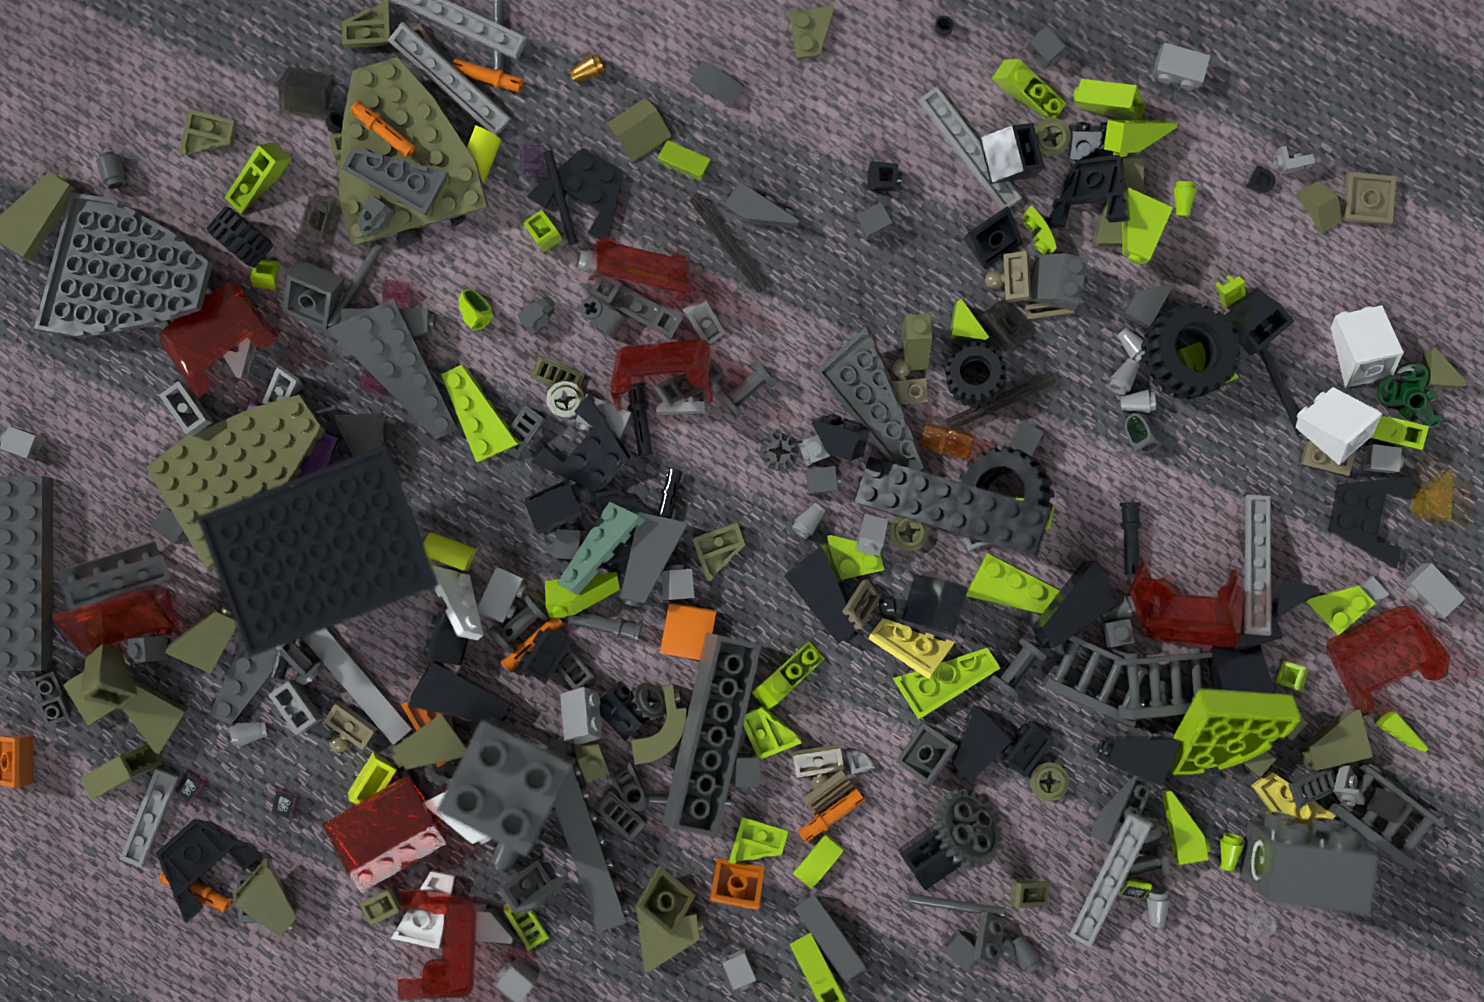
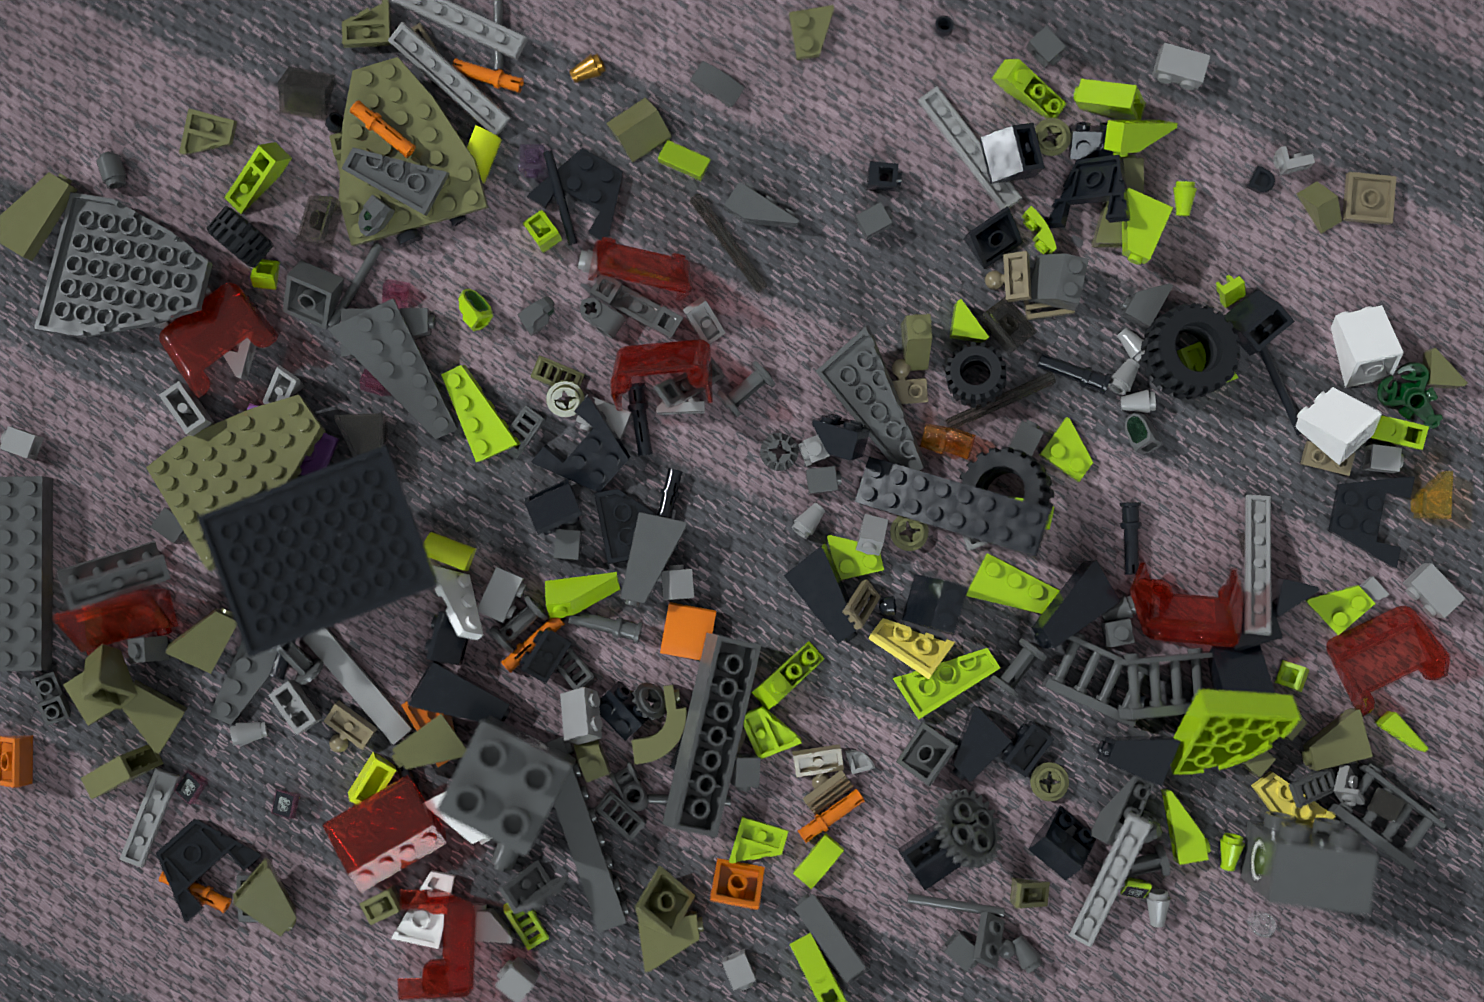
(597, 548): sand green wing -> none
(718, 547): olive wing -> none
(1063, 843): none -> black slope
(1067, 451): none -> lime wing
(1084, 376): none -> black pin

